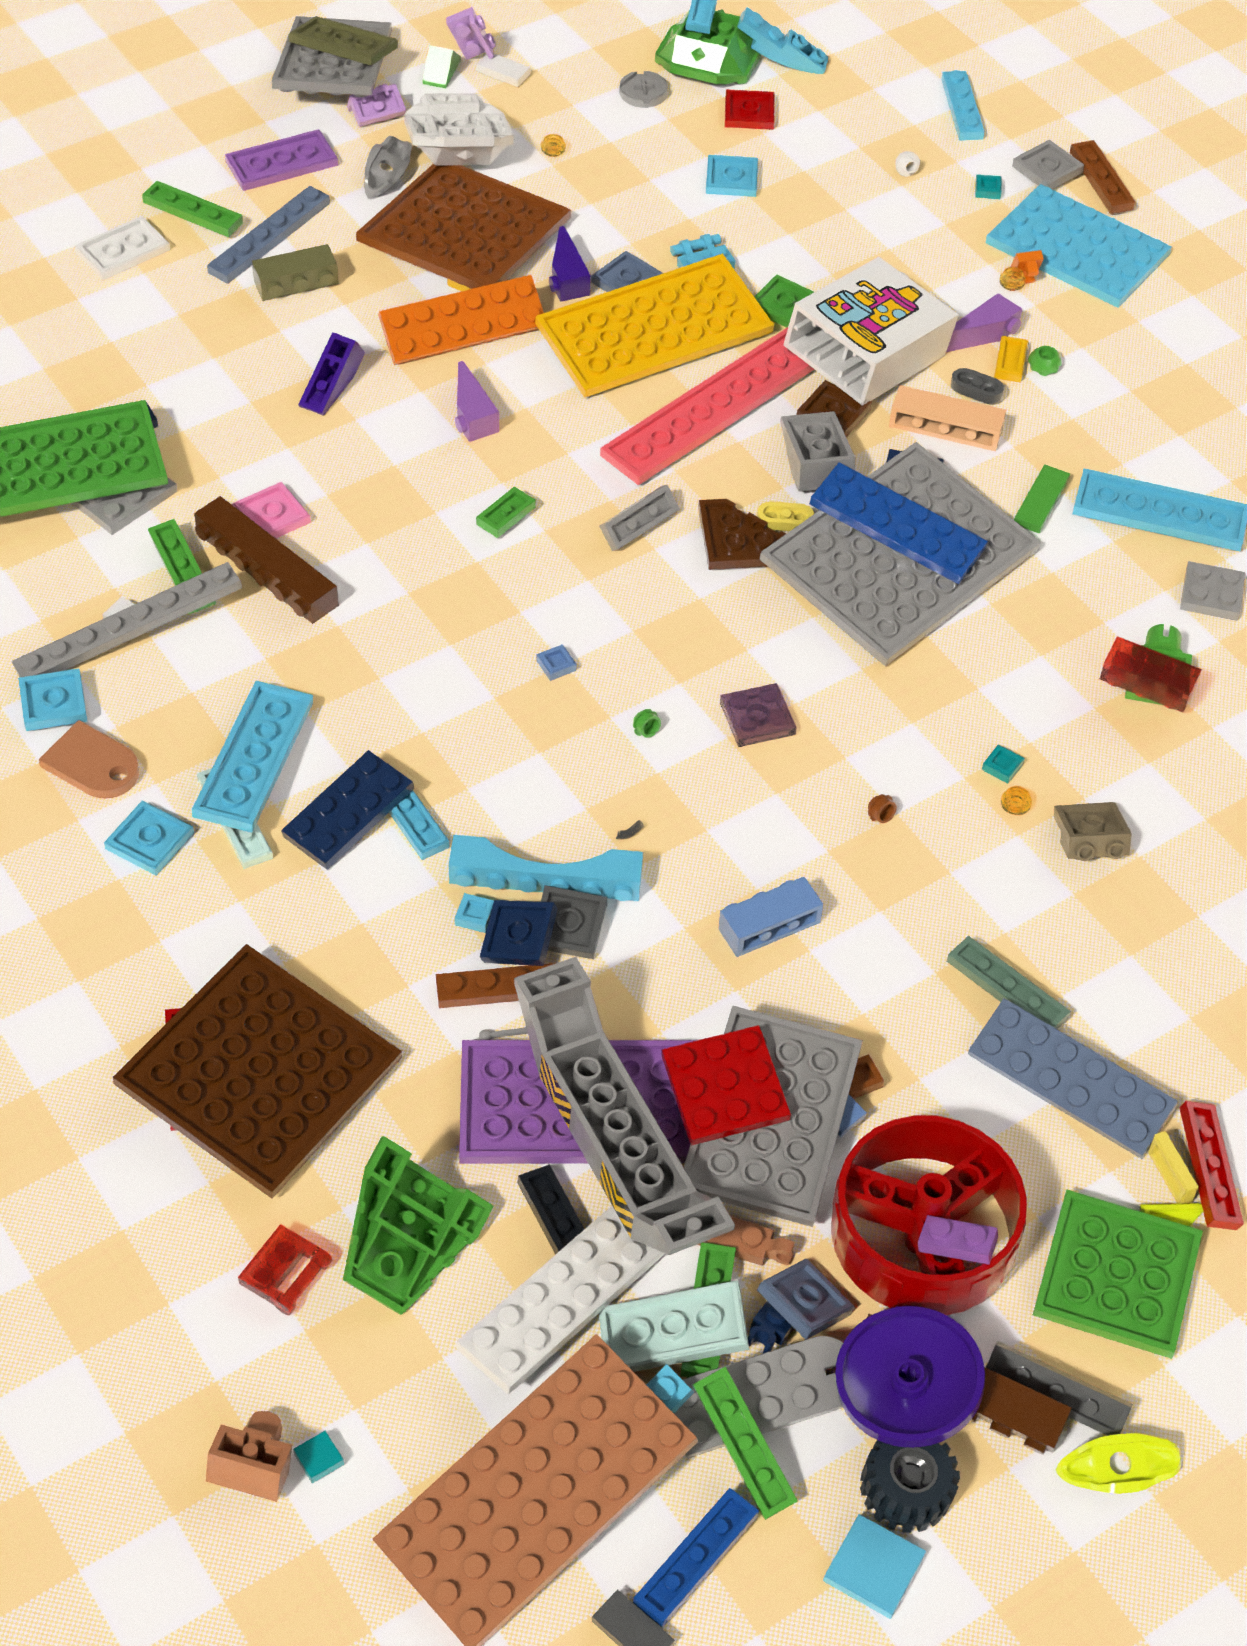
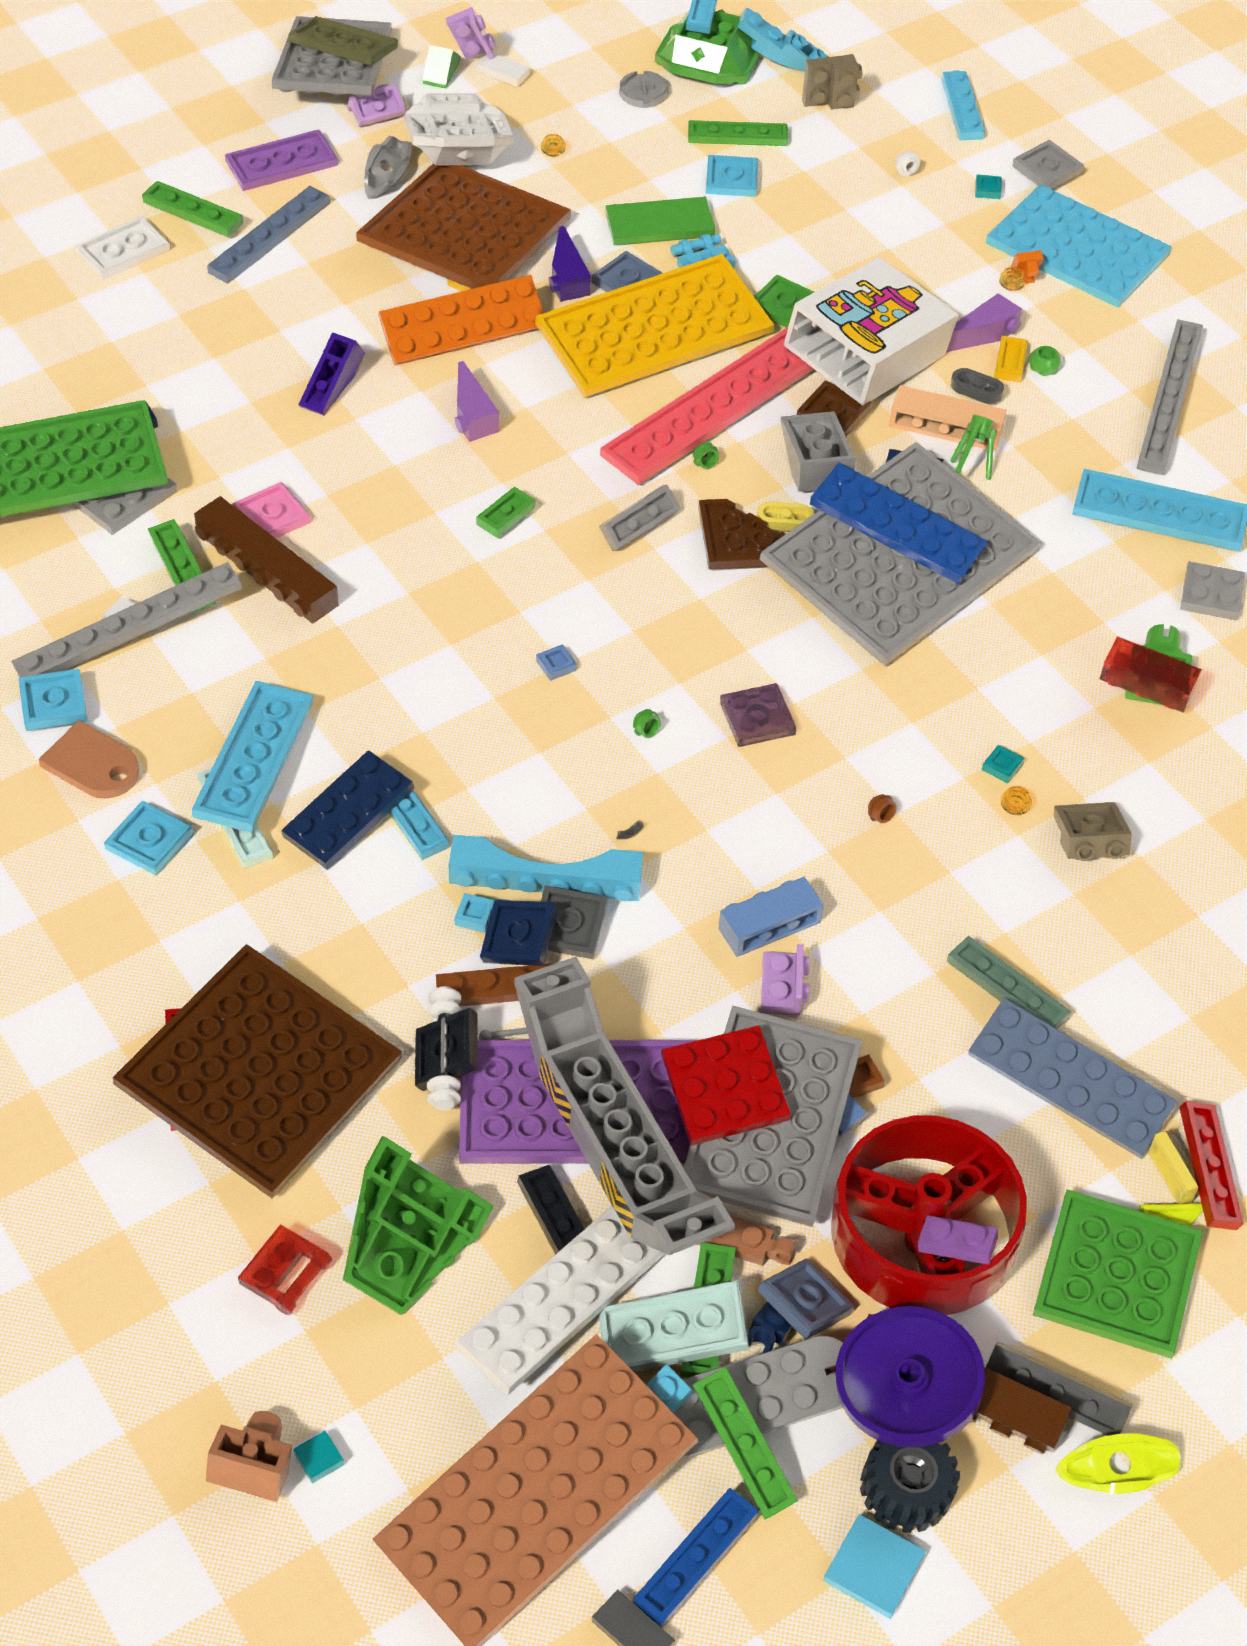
(295, 272): olive brick -> none
(445, 1048): none -> black plate
(659, 220): none -> bright green tile
(709, 459): none -> bright green plate
(737, 133): none -> bright green tile
(749, 109): red tile -> none
(783, 982): none -> lavender bracket
(832, 81): none -> dark tan plate
(976, 430): none -> bright green plant
(1042, 498): bright green tile -> none
(1103, 177): dark orange plate -> none
(1169, 397): none -> light grey plate

